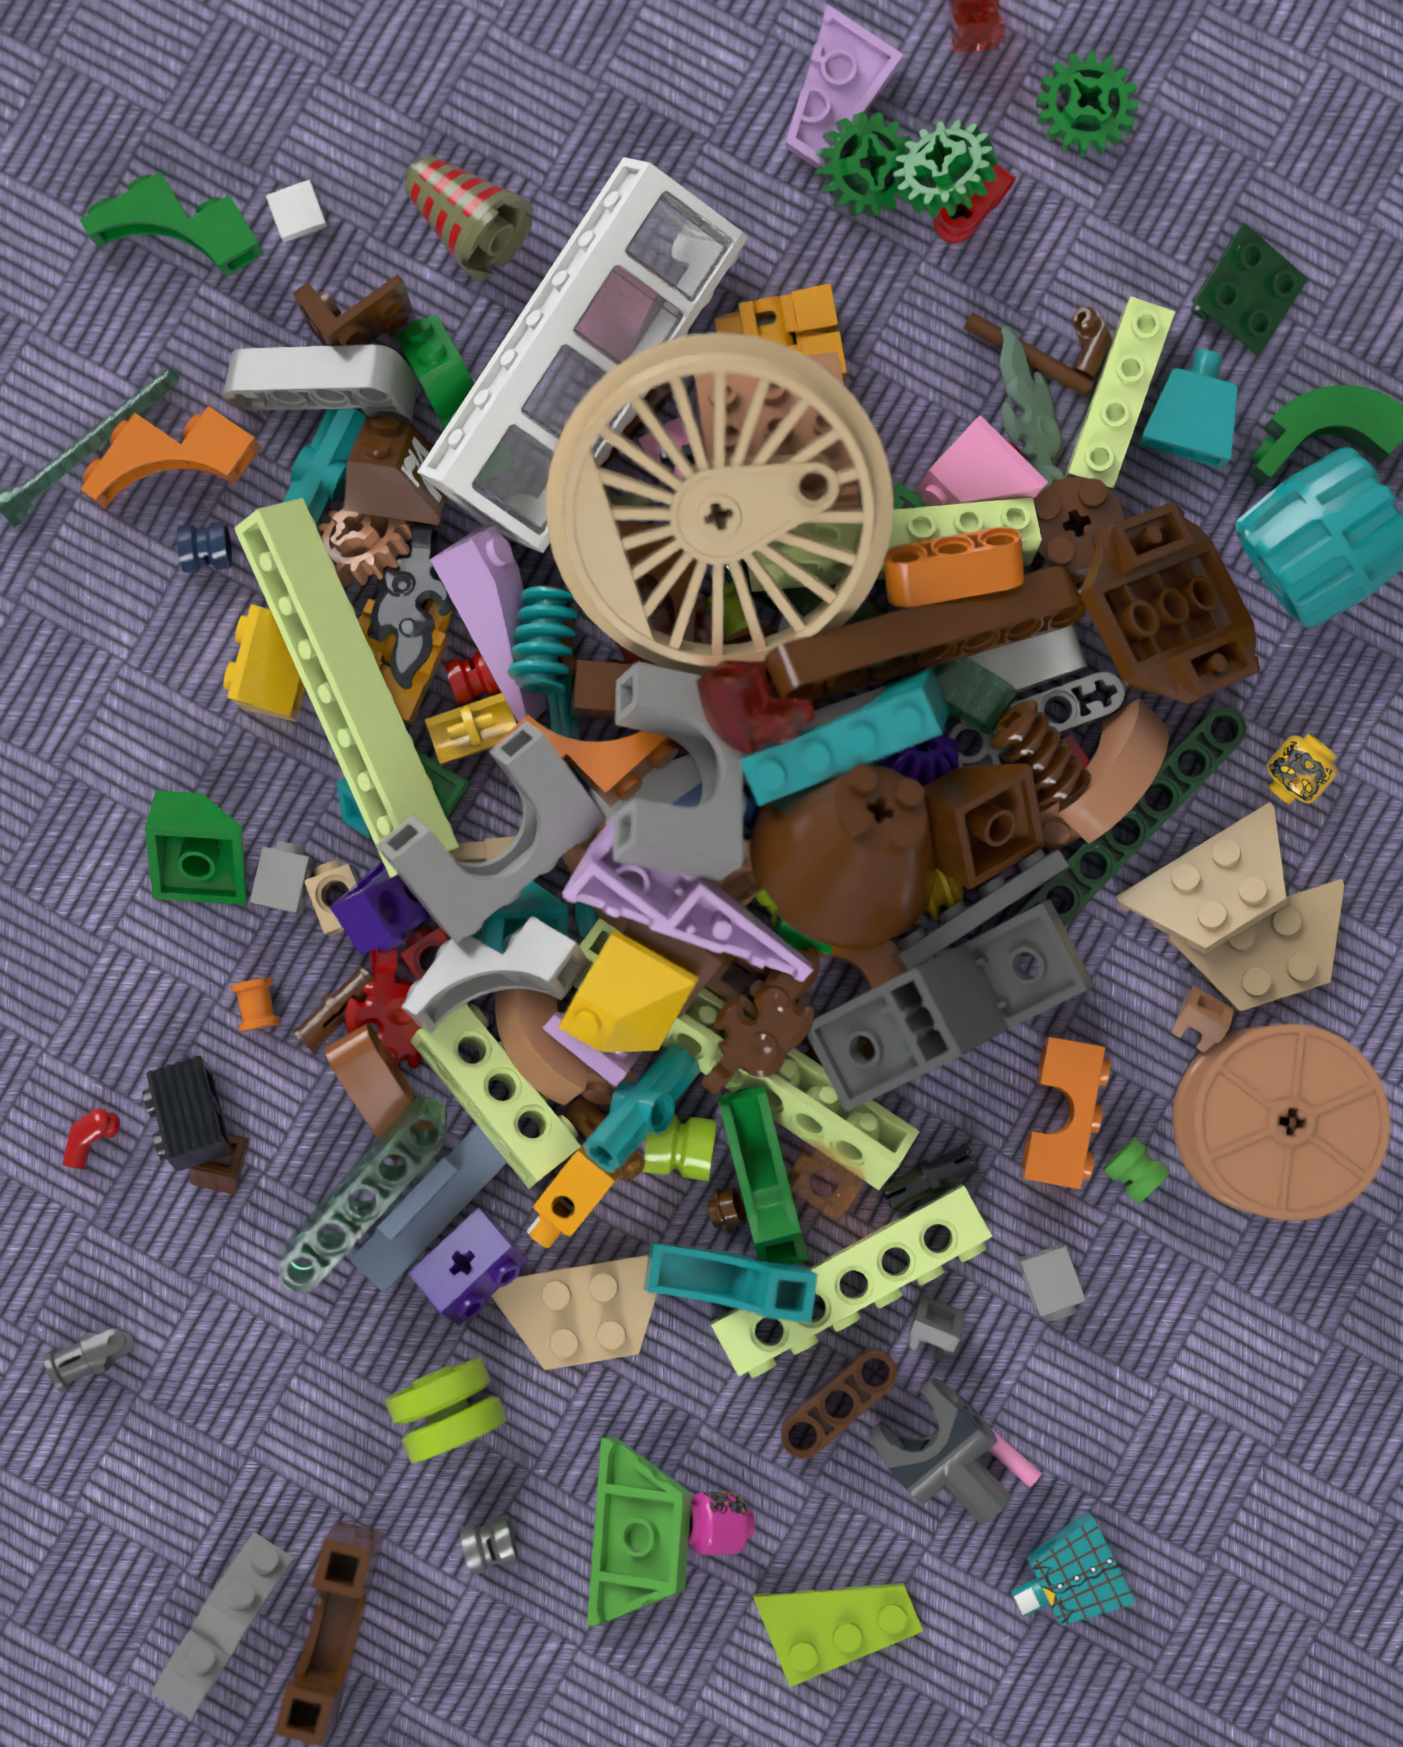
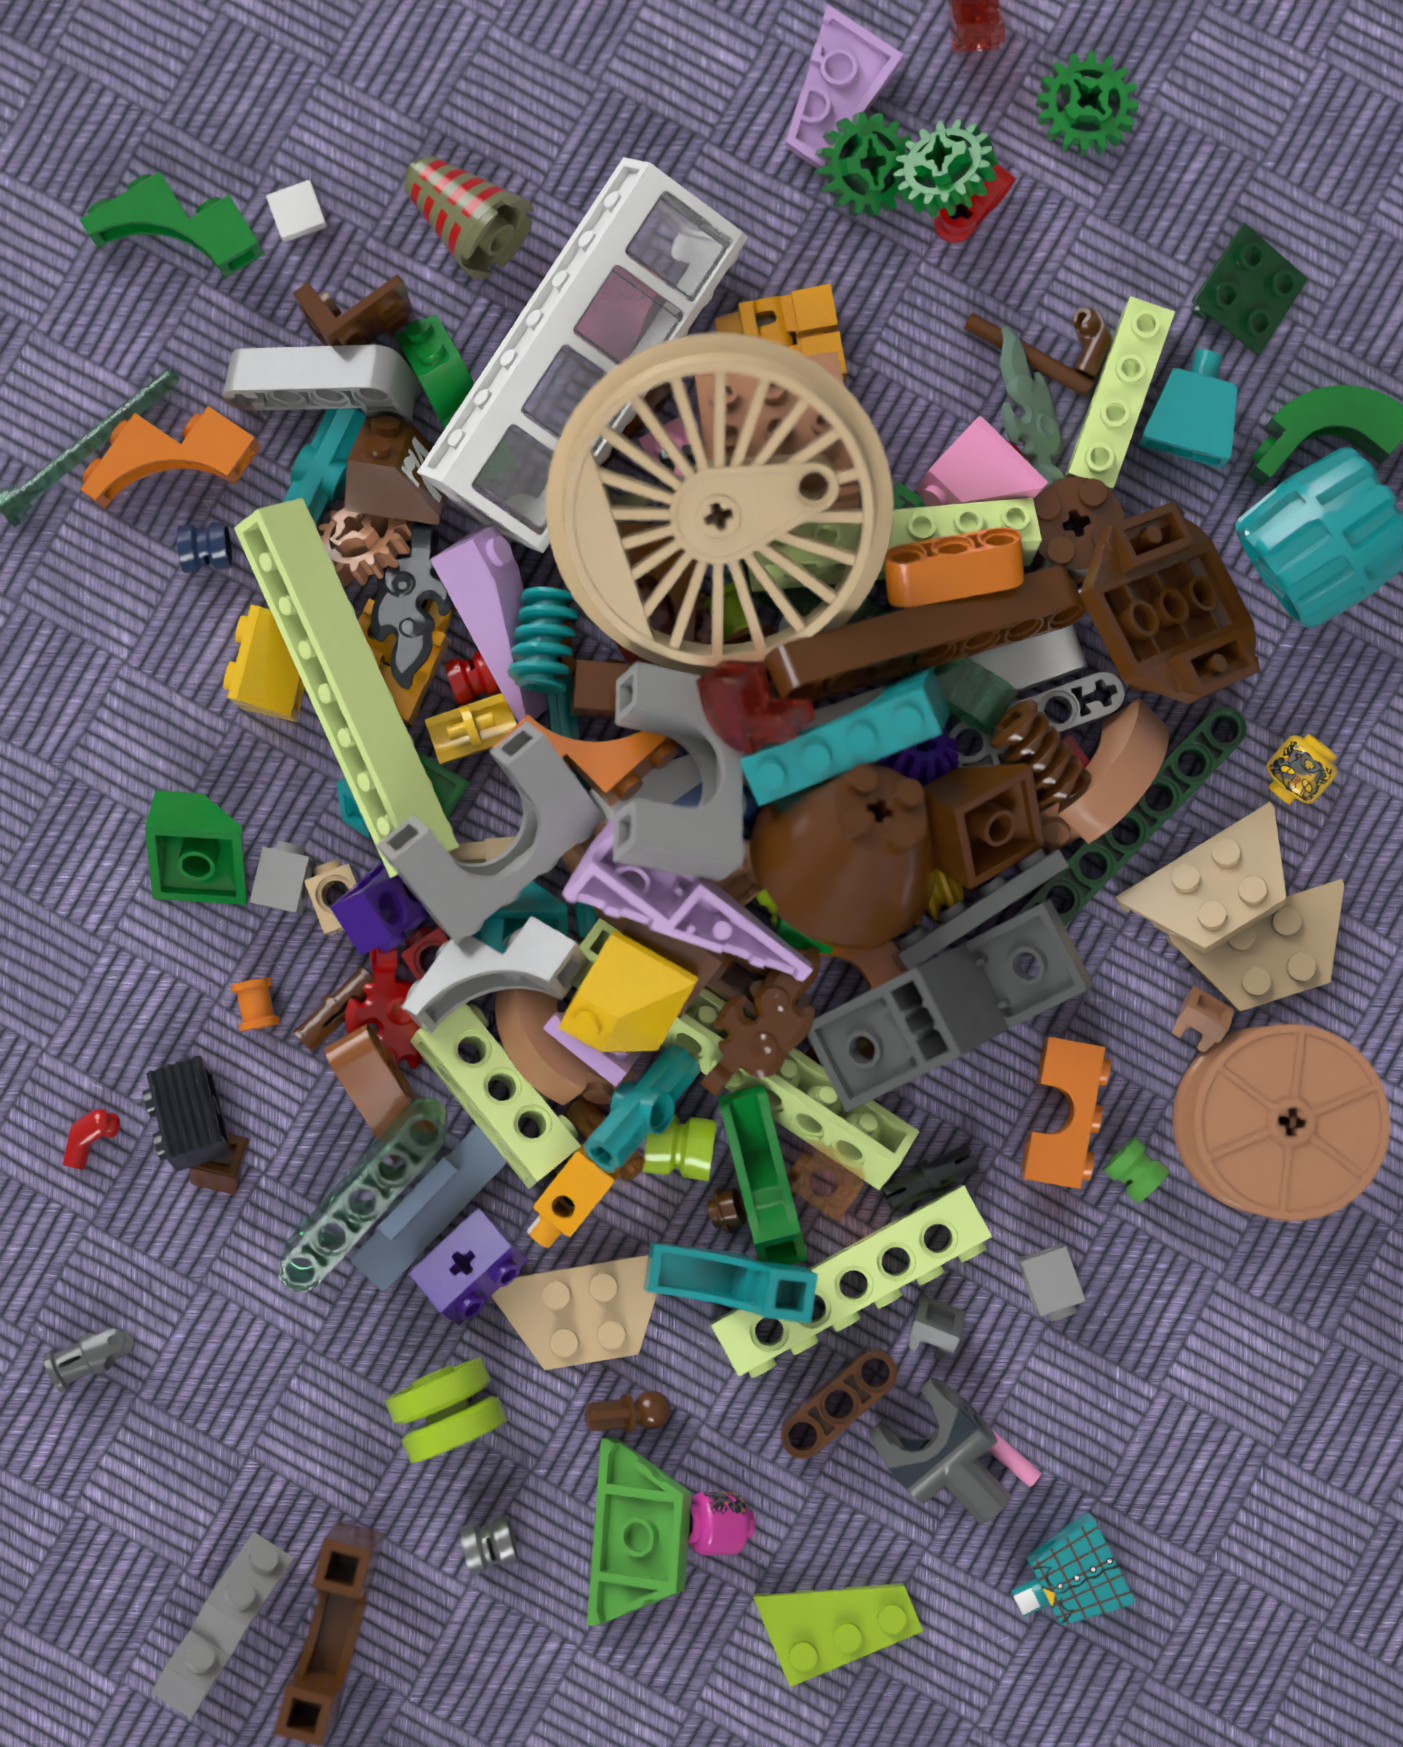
(649, 1410): none -> reddish brown axle

